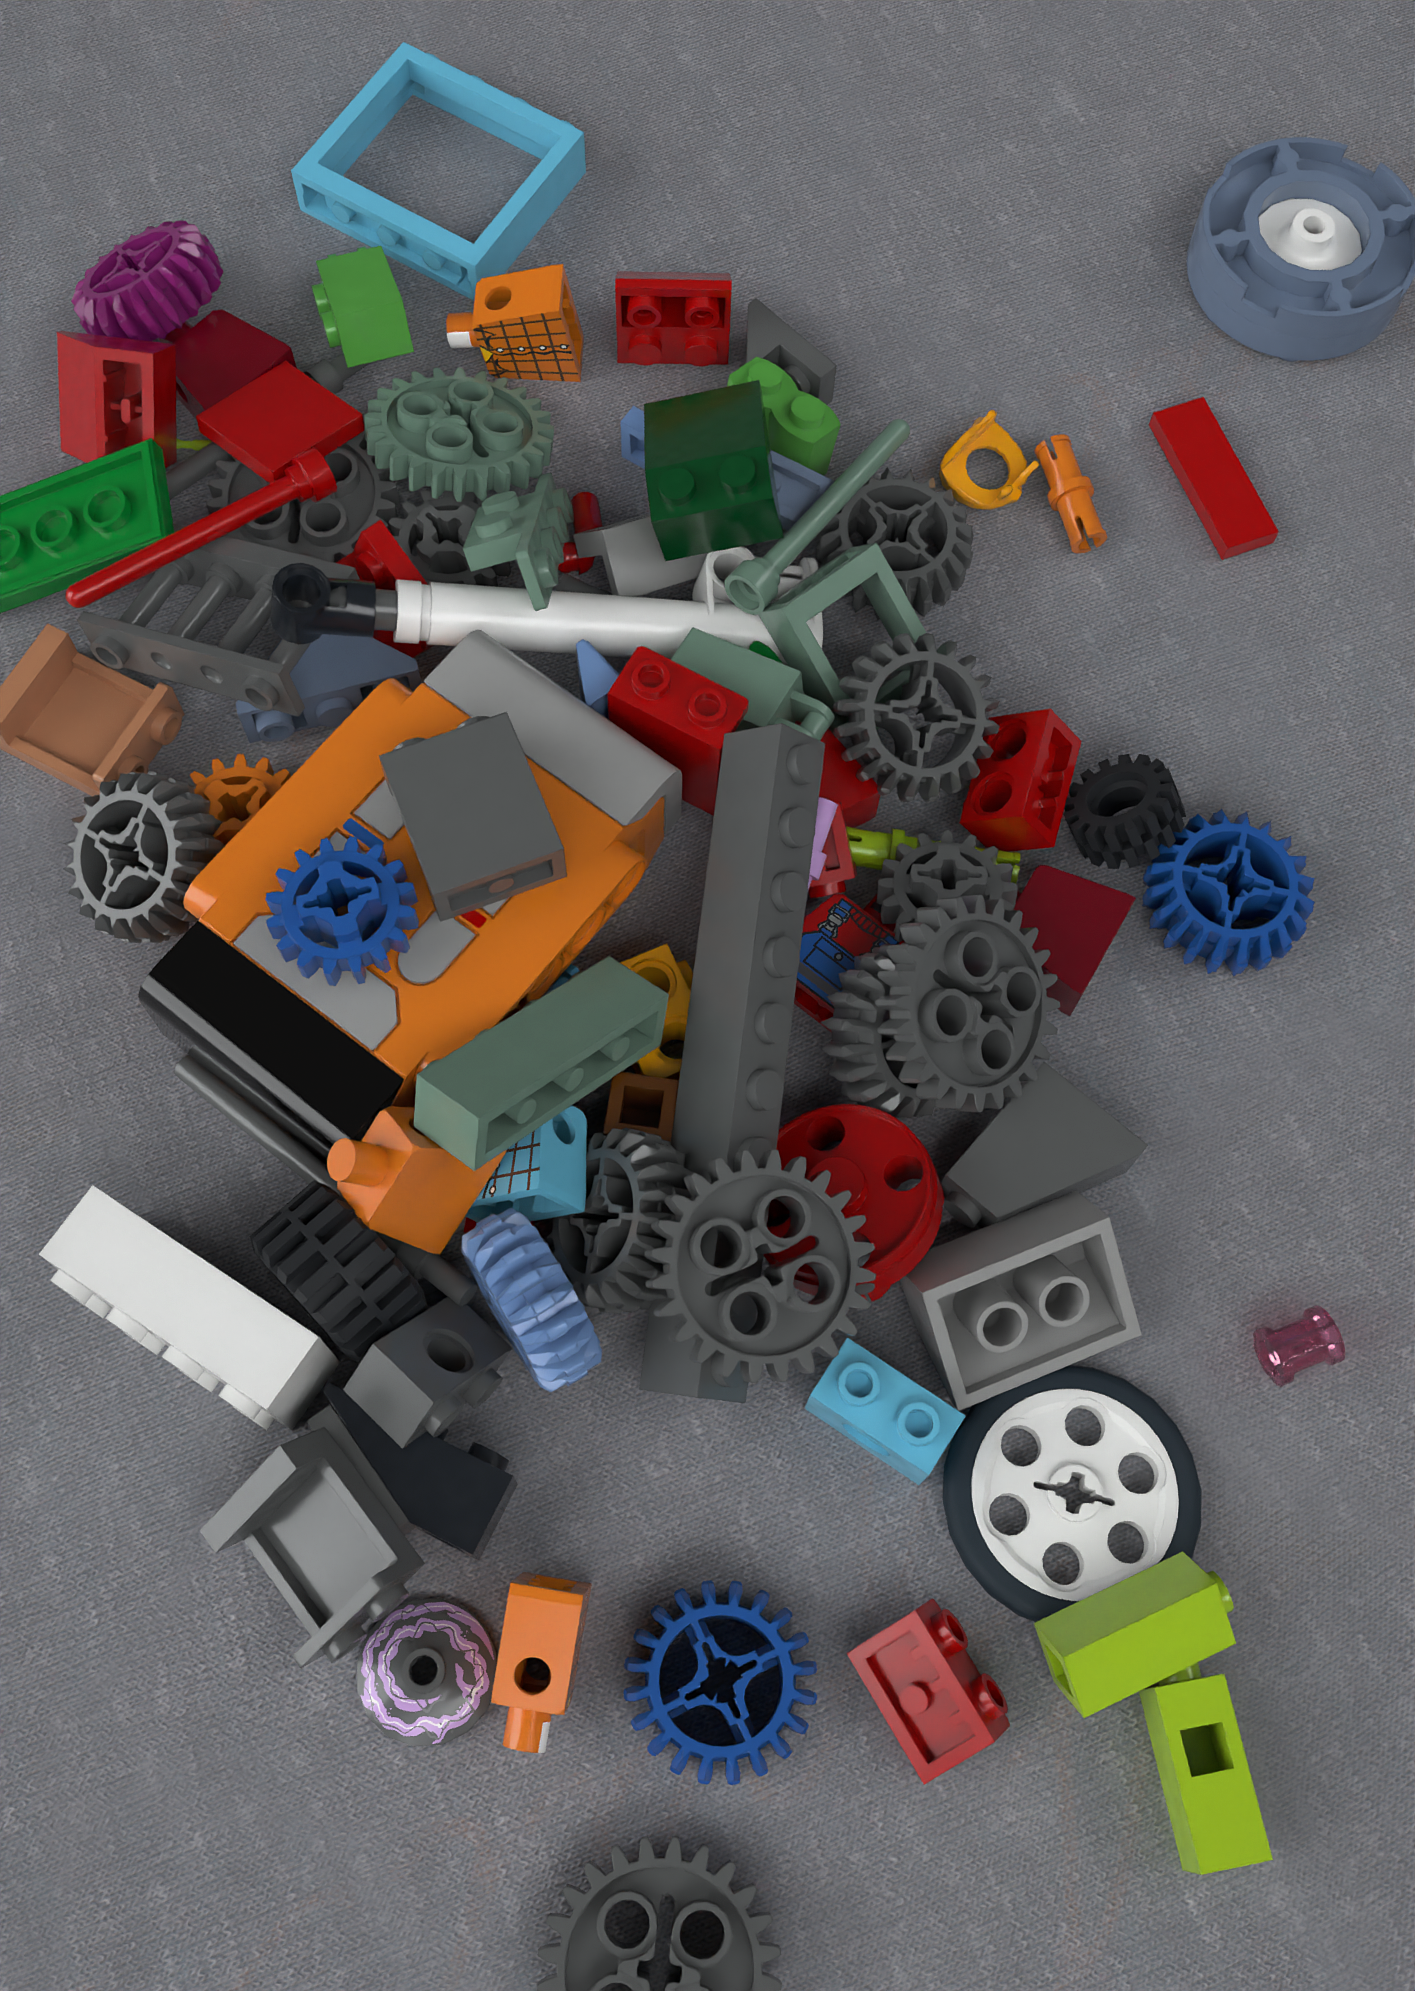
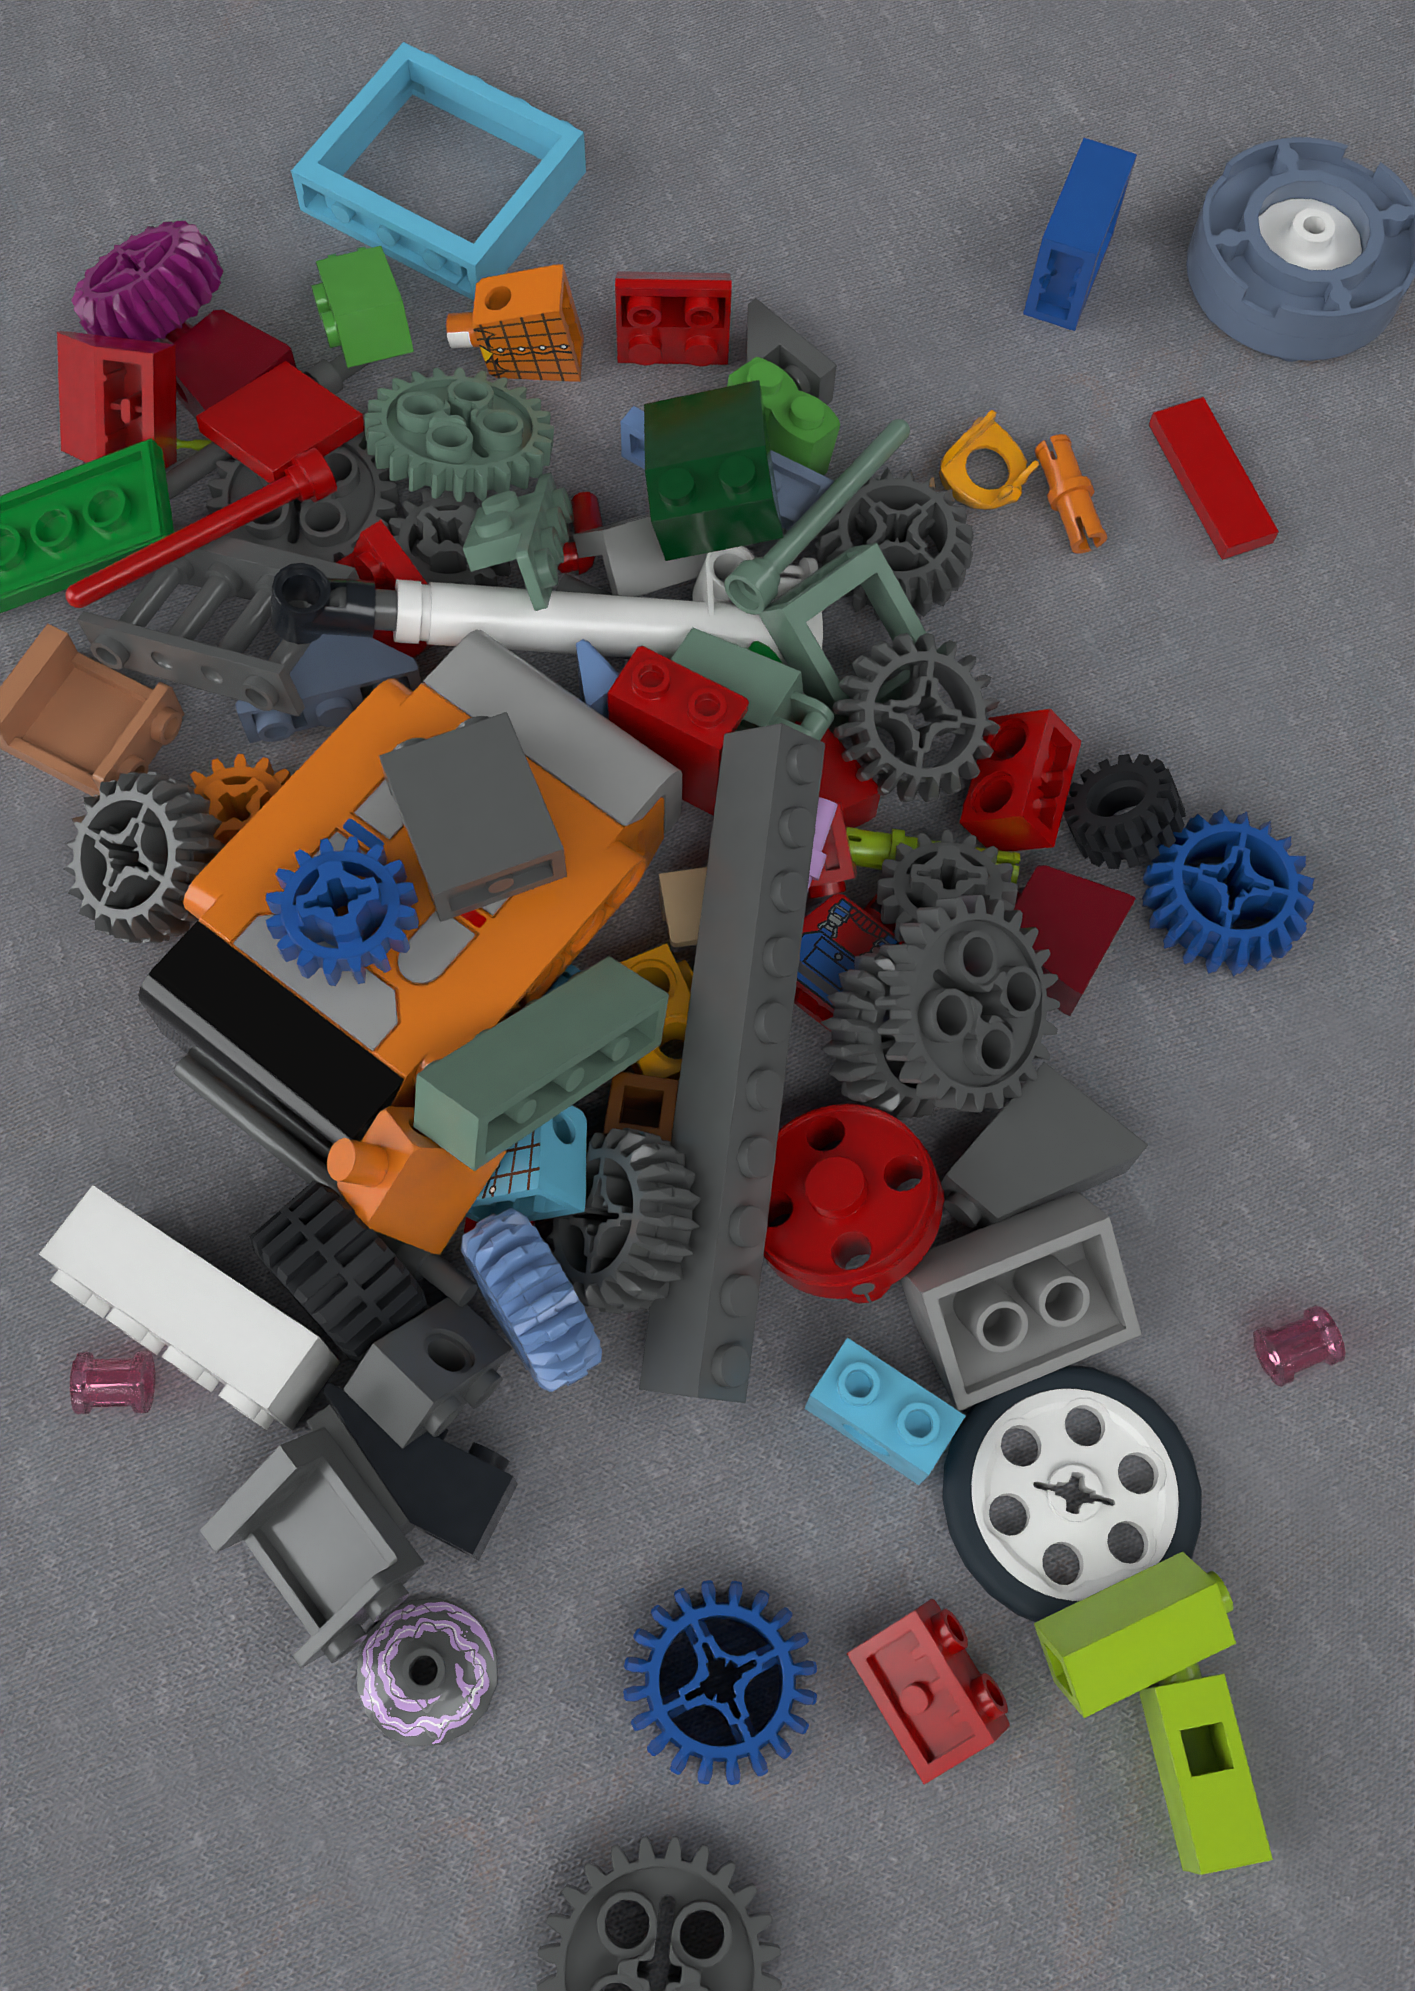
(112, 1382): none -> clear pink bush
(543, 1622): orange torso -> none
(681, 904): none -> tan panel
(784, 1323): dark grey gear -> none
(1079, 233): none -> blue window

